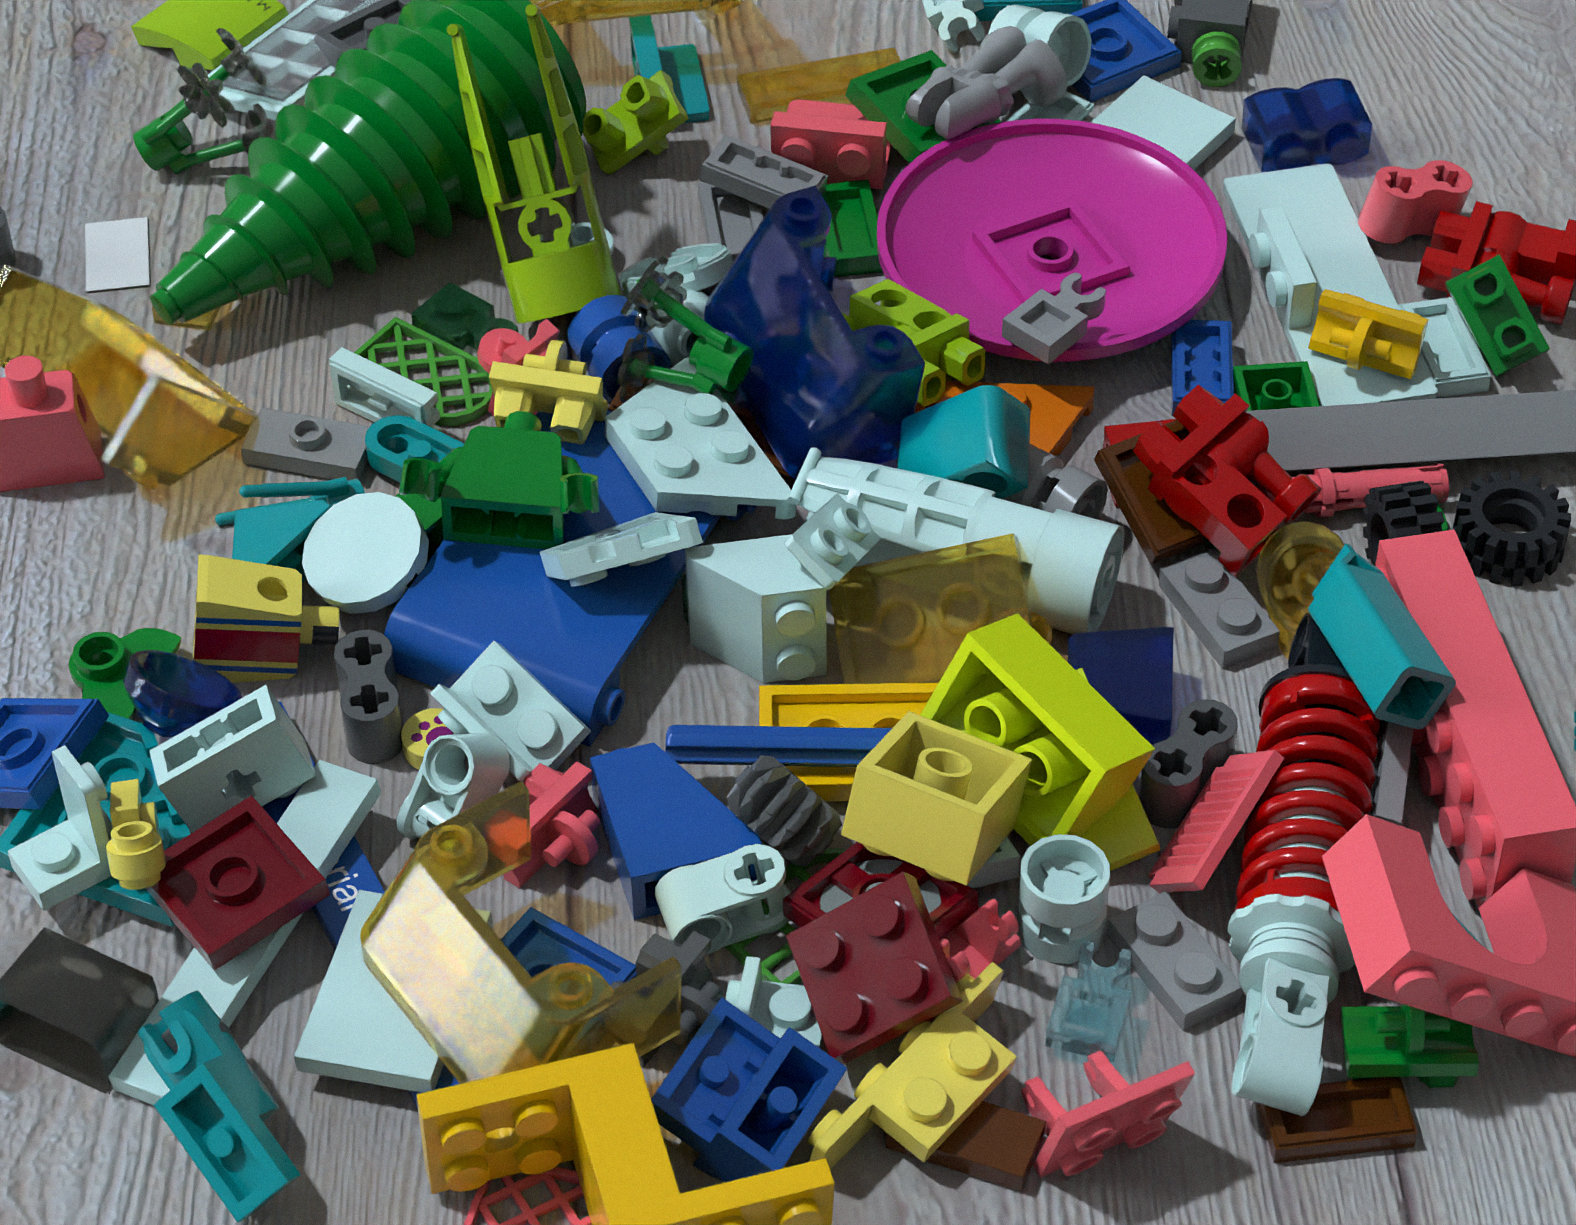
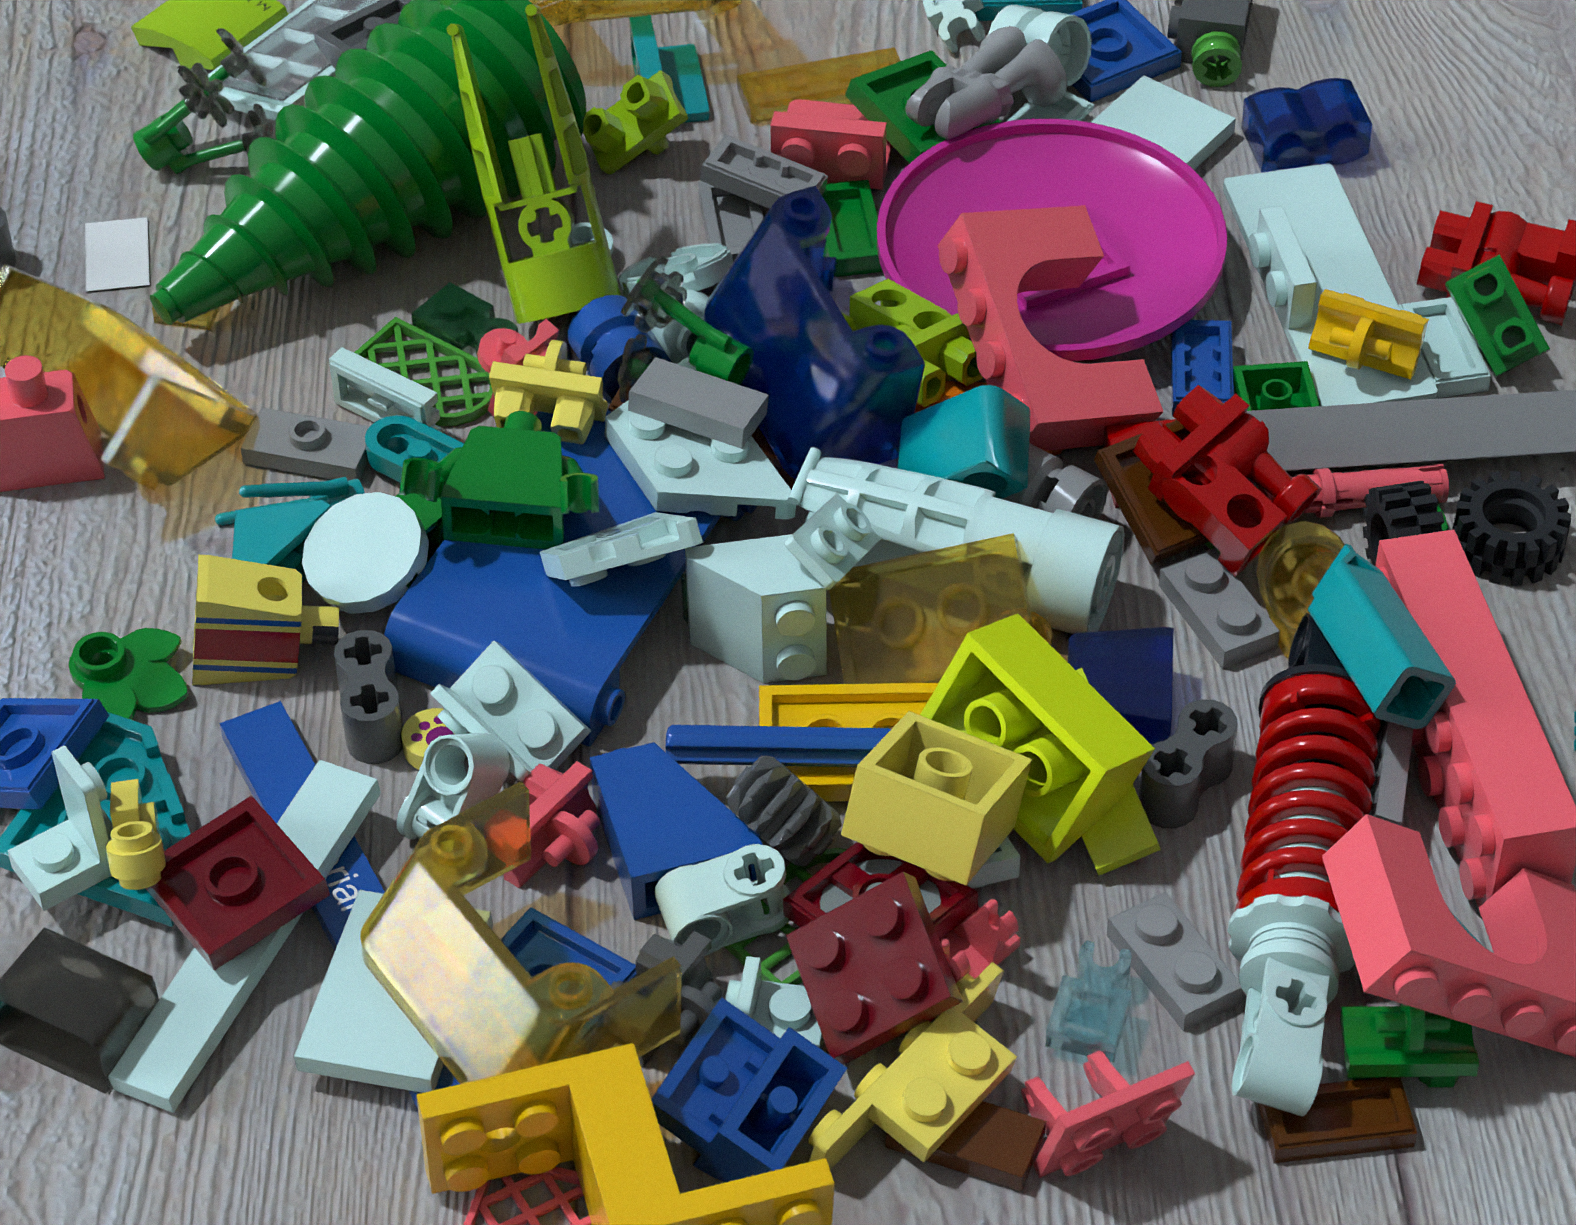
(175, 691): clear blue piece -> none
(217, 1105): teal plate -> none
(230, 757): light aqua brick -> none
(698, 402): none -> light grey tile
(1038, 249): none -> coral arch
(1050, 323): light grey plate -> none
(1062, 897): light aqua wheel -> none
(1213, 822): coral window -> none
(1410, 200): coral axle -> none

